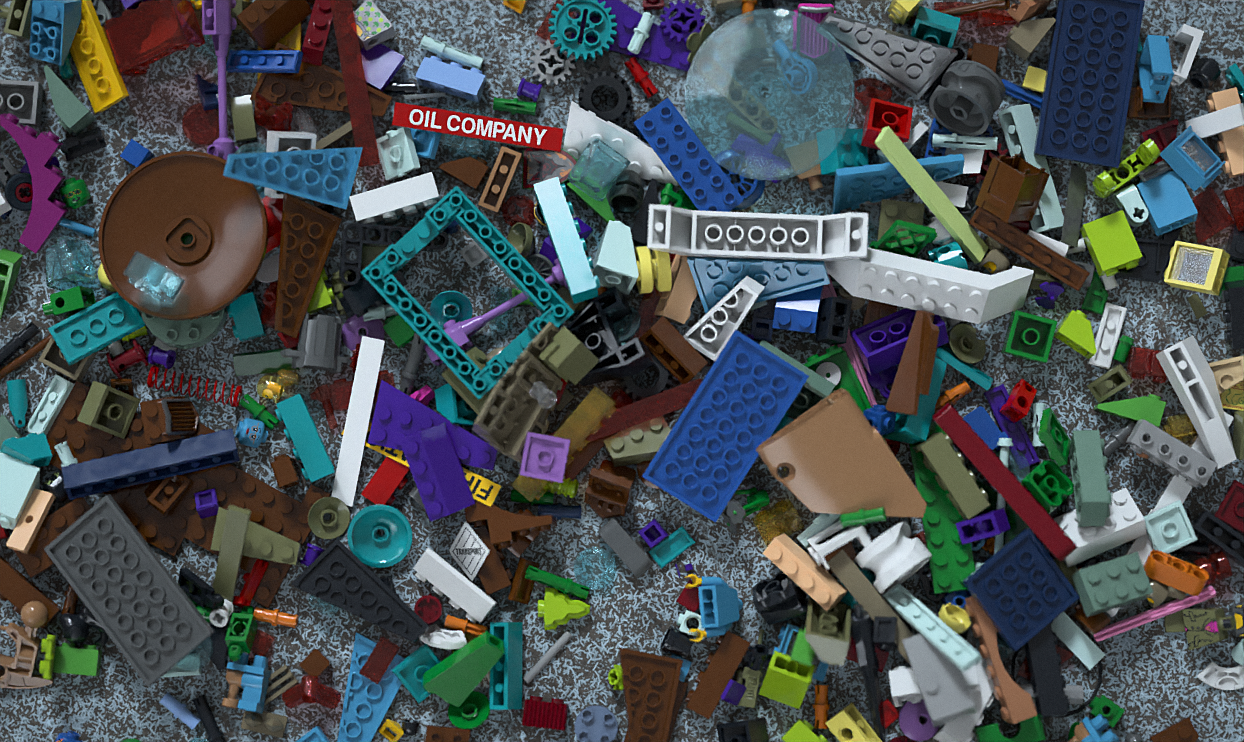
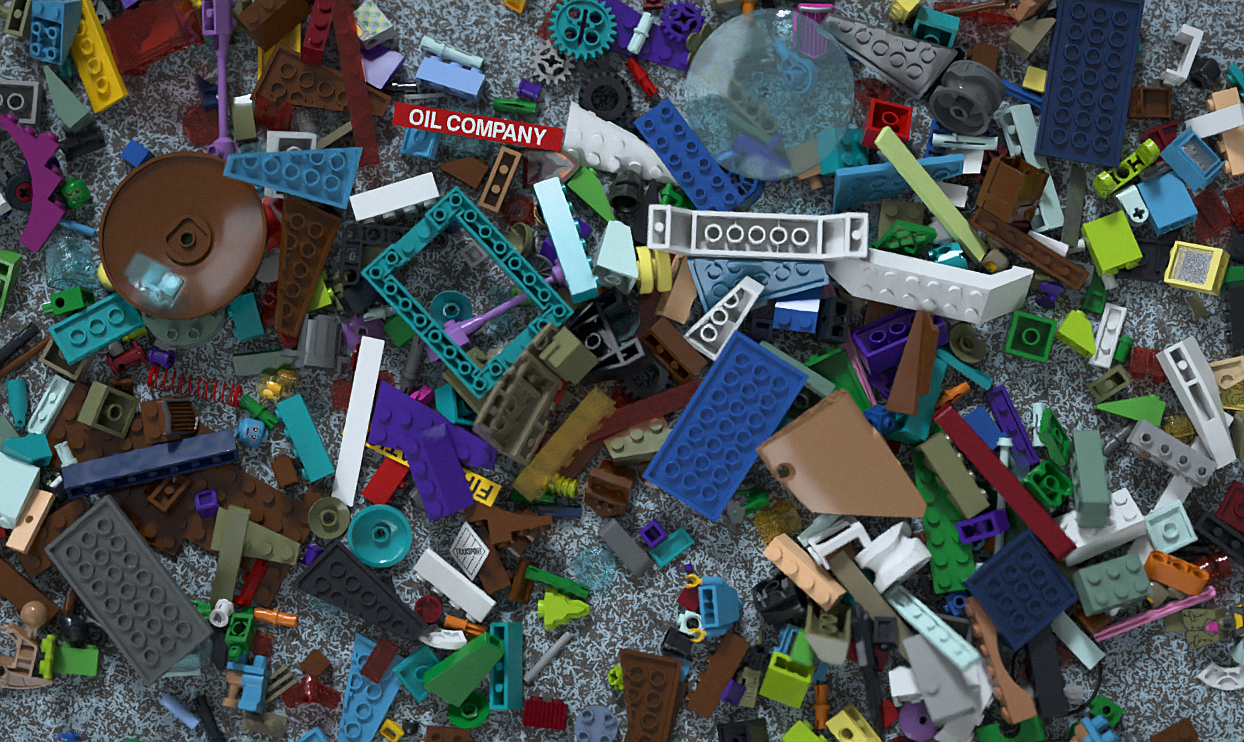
(199, 590): black hinge -> none
(264, 61): blue tile -> none
(323, 395): clear red piece -> none
(397, 153): light aqua plate -> none
(545, 397): clear bush -> none
(545, 457): medium lavender plate -> none
(597, 169): clear light blue piece -> none
(831, 368): white wheel -> none
(863, 517): green pin -> none
(918, 131): white beam -> none
(954, 618): light yellow hair -> none
(1019, 401): red leg -> none
(1155, 69): dark azure window -> none

